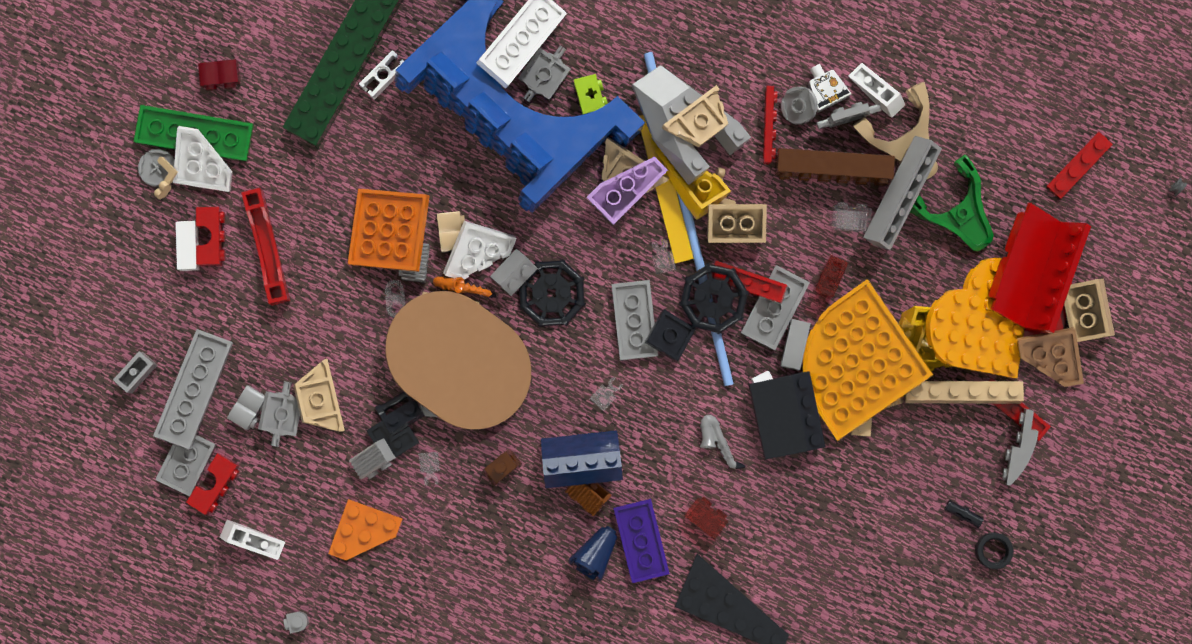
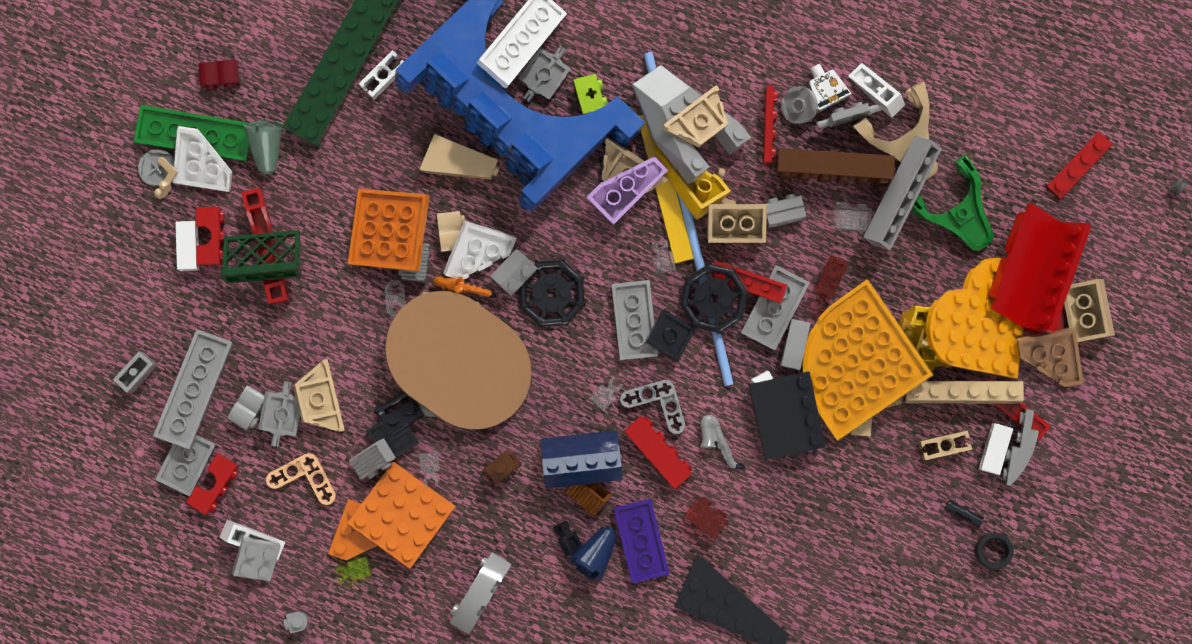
(256, 559): none -> light grey plate
(257, 271): none -> dark green fence
(264, 144): none -> sand green cone
(302, 470): none -> light nougat beam
(357, 569): none -> clear neon green plate
(401, 515): none -> orange plate
(453, 159): none -> tan slope
(480, 593): none -> light grey brick
(569, 542): none -> black plate
(657, 451): none -> red brick
(664, 399): none -> light grey beam
(785, 211): none -> light grey brick
(952, 450): none -> tan piece
(995, 449): none -> white piece

